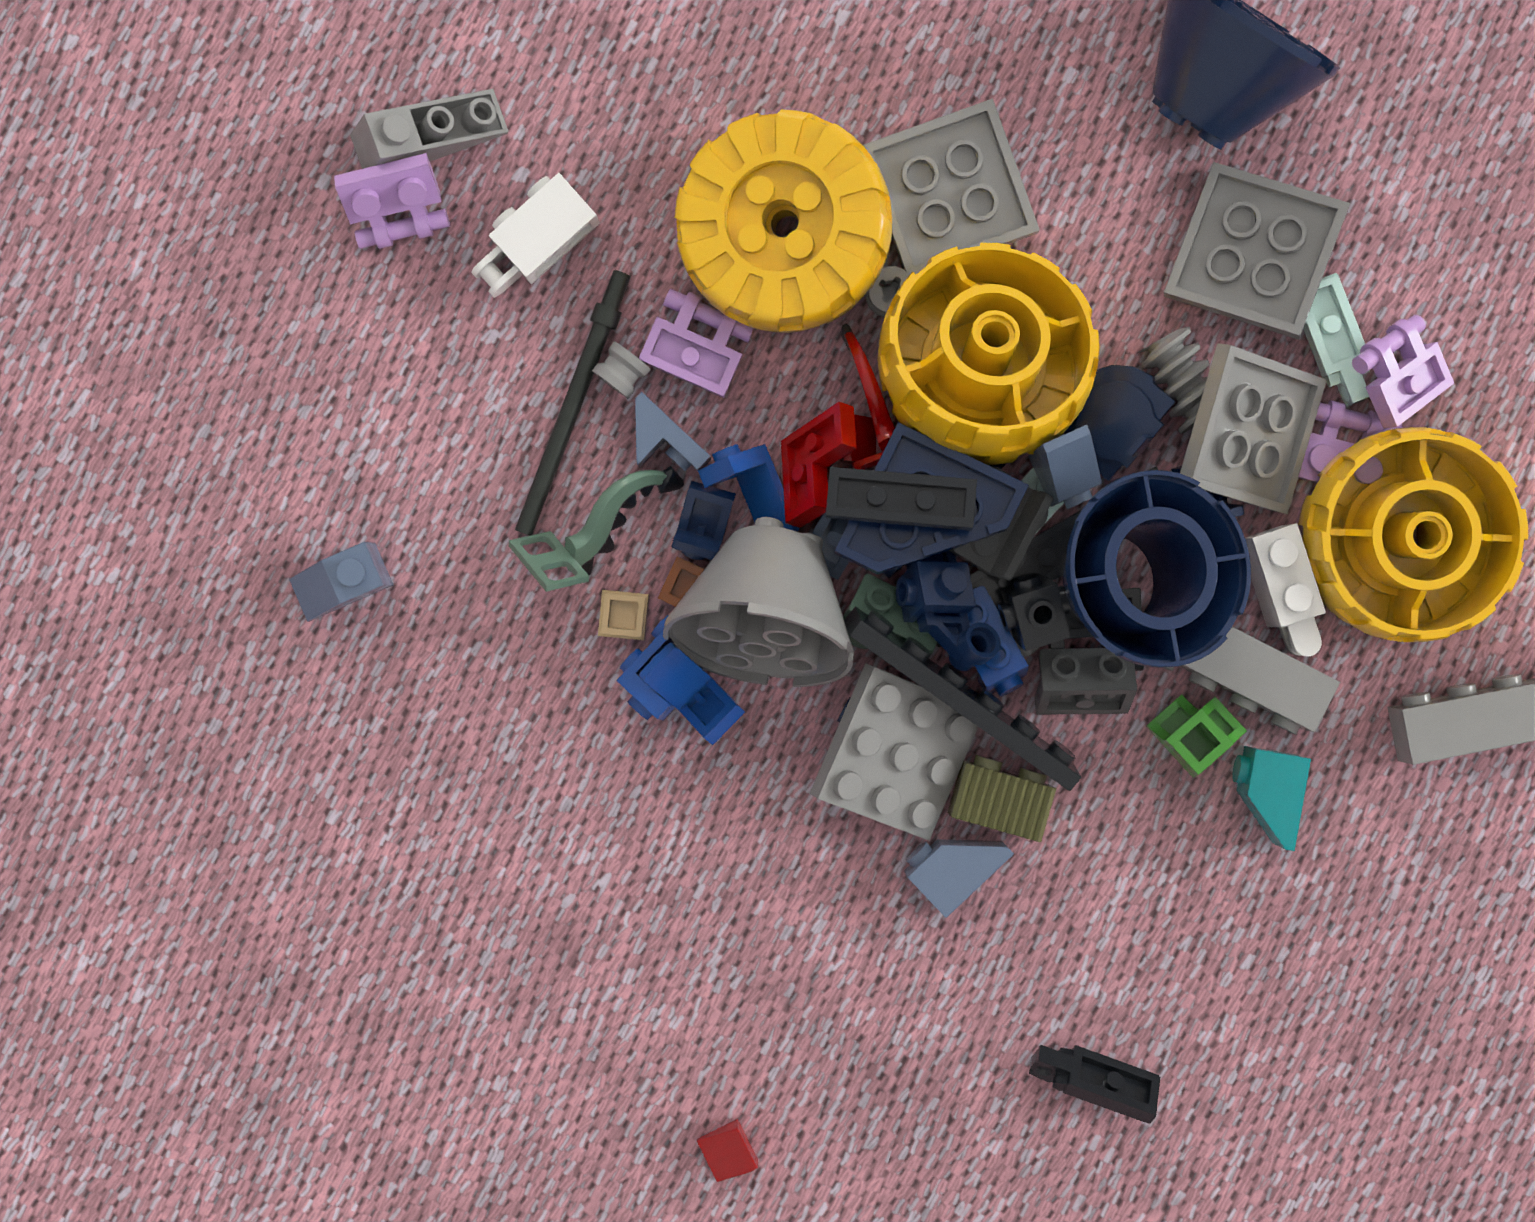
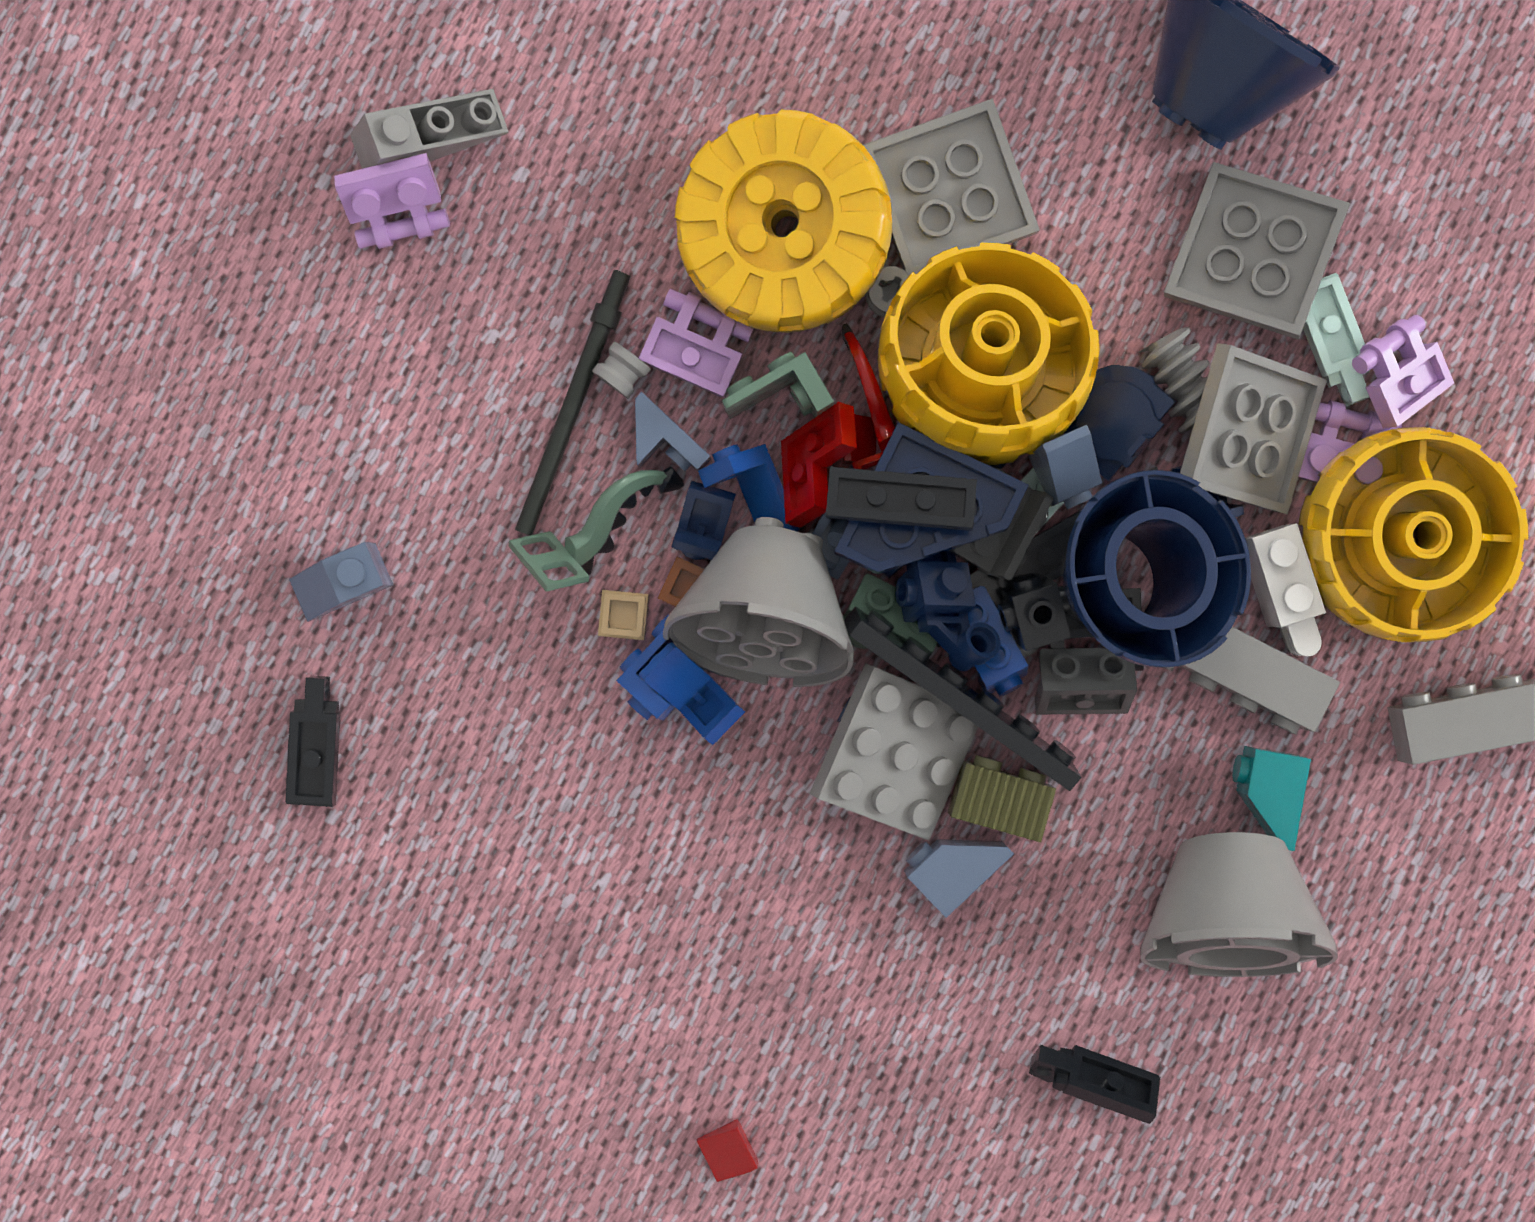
(313, 746): none -> black hinge
(536, 233): white brick -> none
(807, 390): none -> sand green bracket
(1194, 734): bright green brick -> none
(1236, 911): none -> light grey cone

